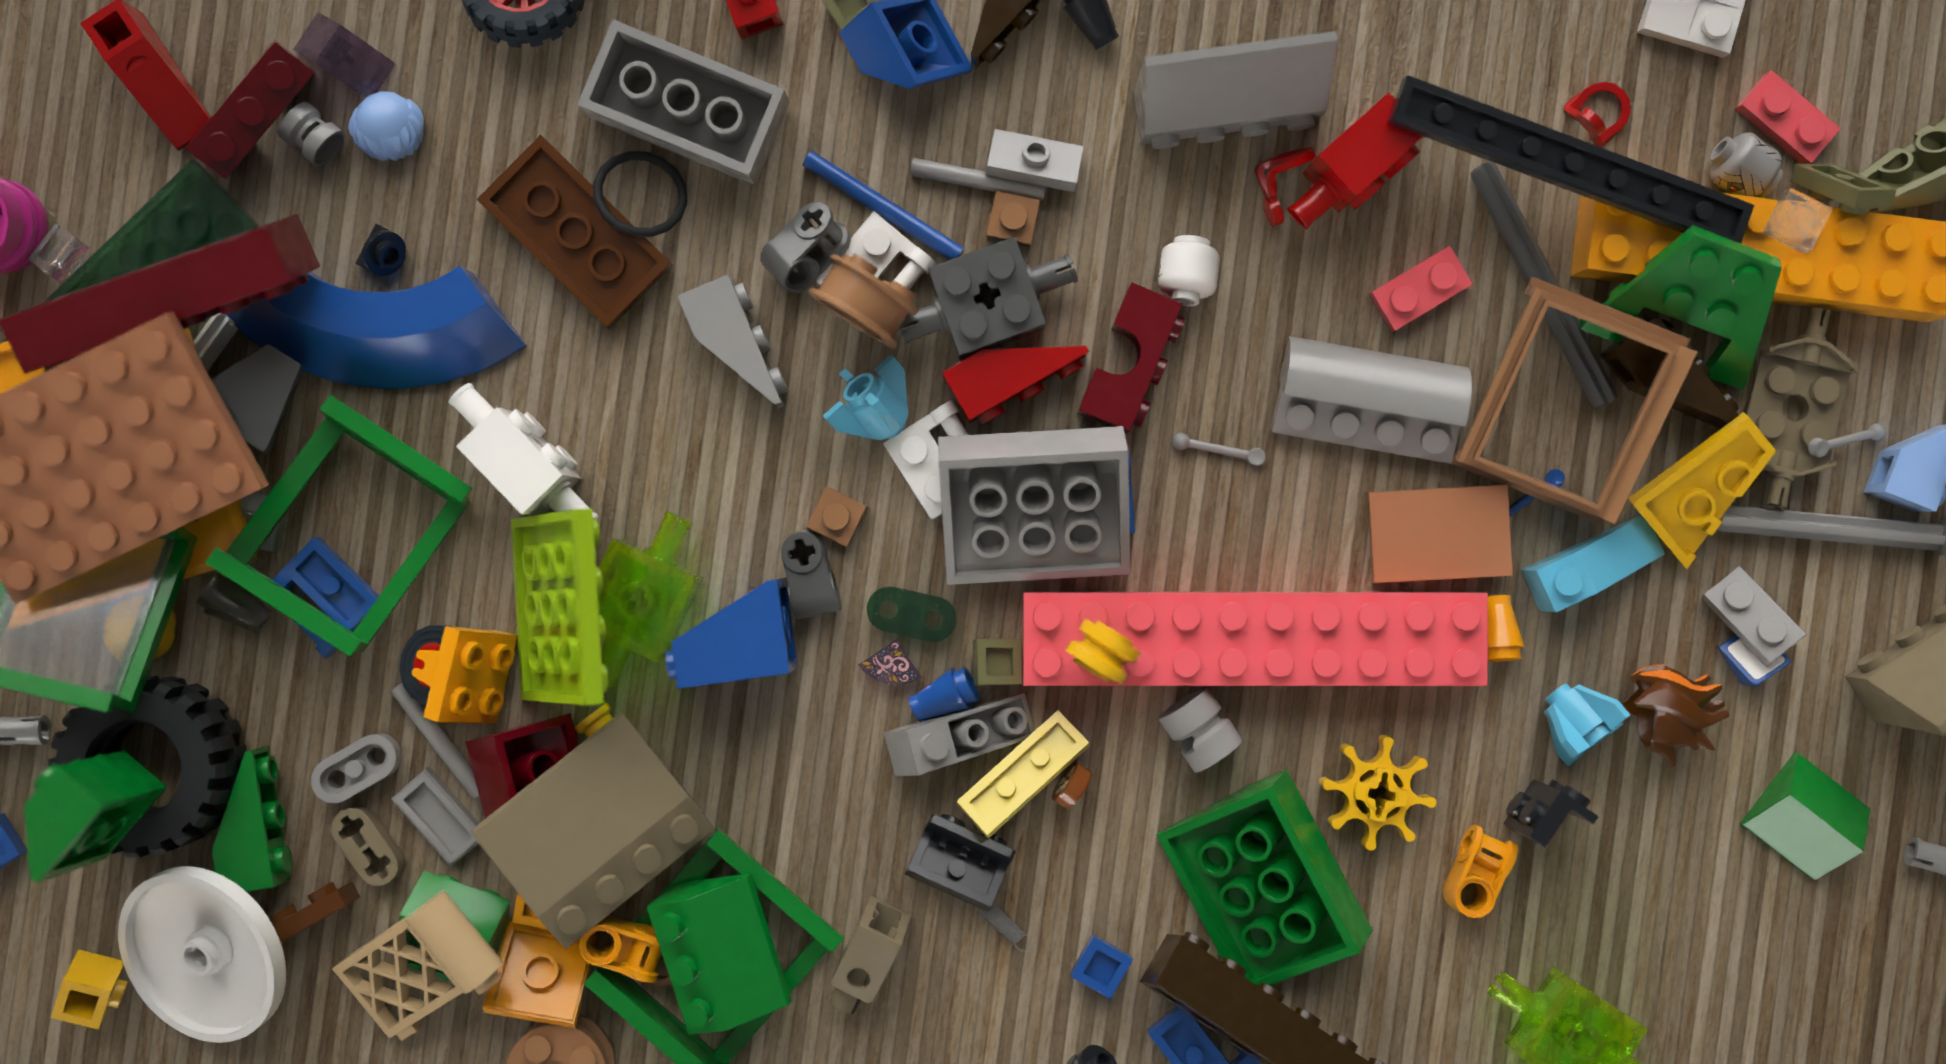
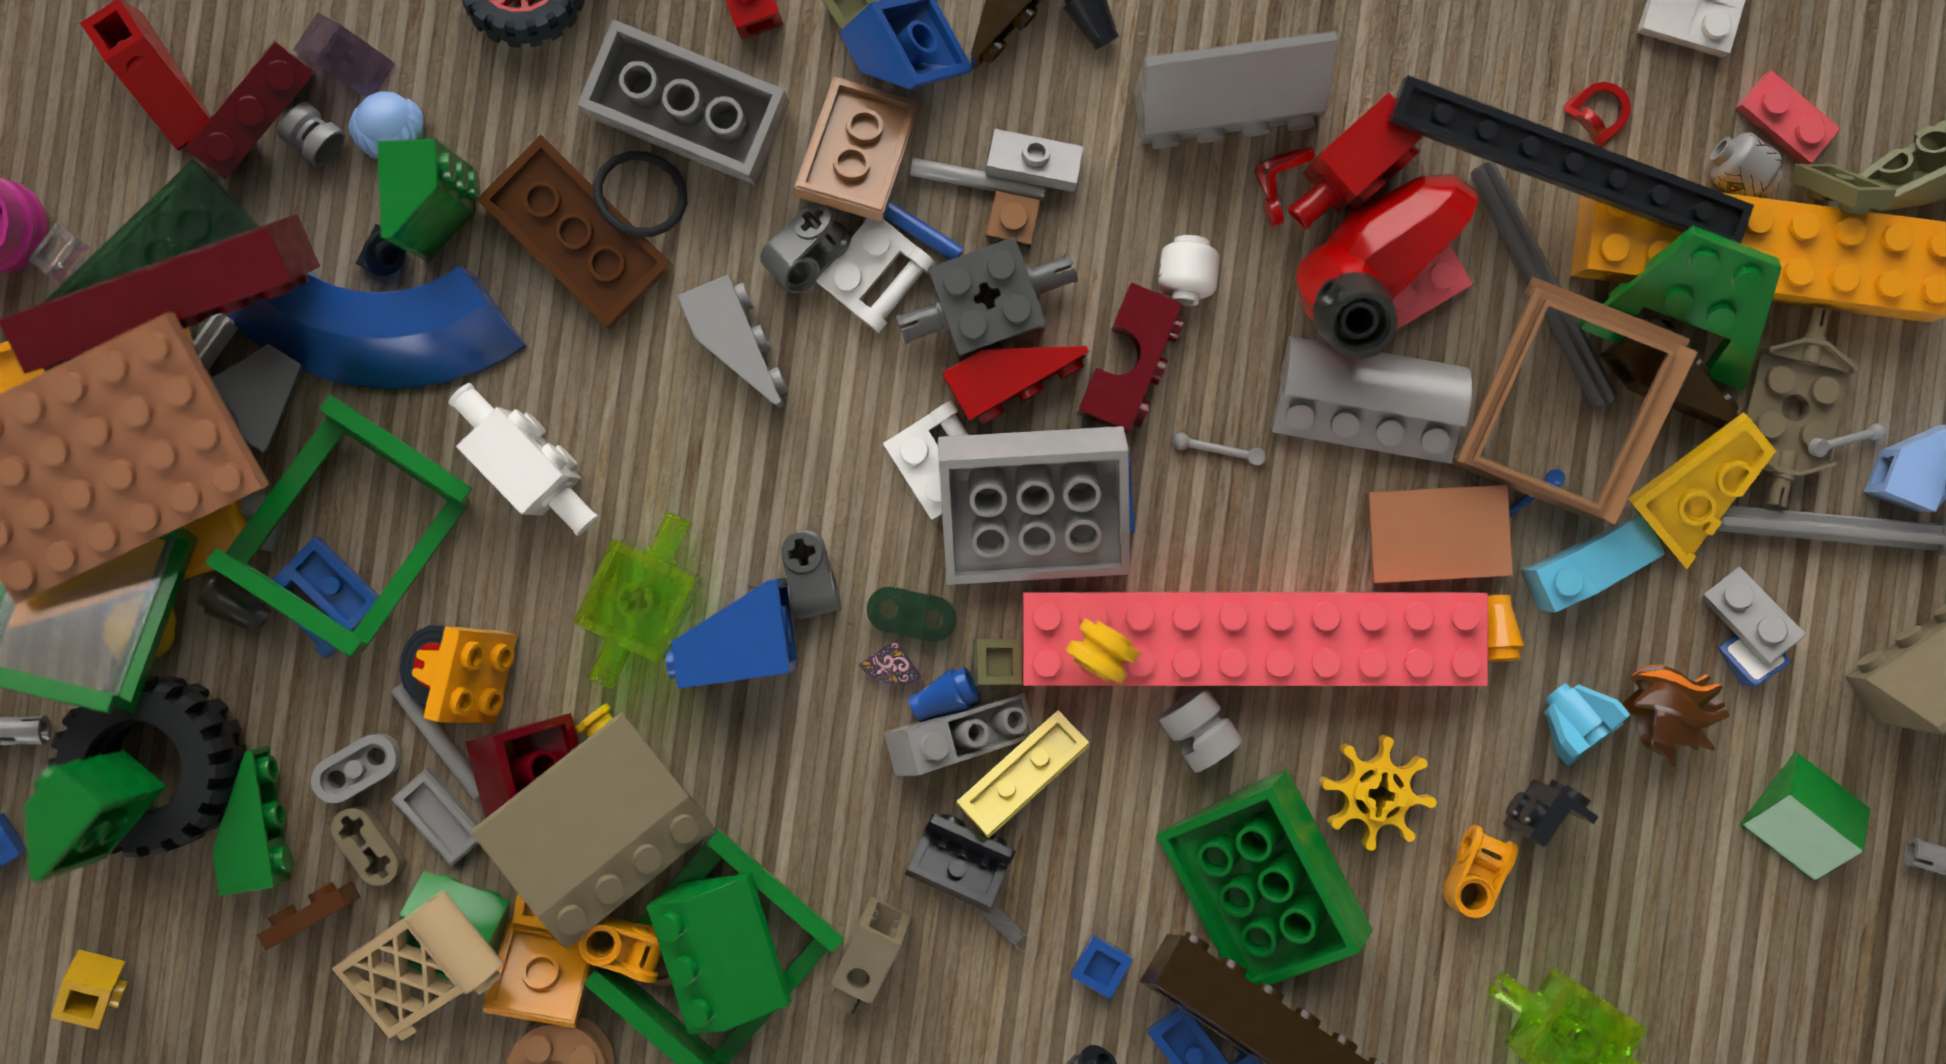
(202, 954): white dish -> none
(423, 194): none -> green slope
(559, 607): lime plate -> none
(836, 516): medium nougat plate -> none
(857, 149): none -> medium nougat tile
(865, 300): medium nougat wheel -> none
(874, 405): medium azure brick -> none
(1072, 785): dark orange tile -> none
(1375, 255): none -> red piece
(1797, 220): clear plate -> none

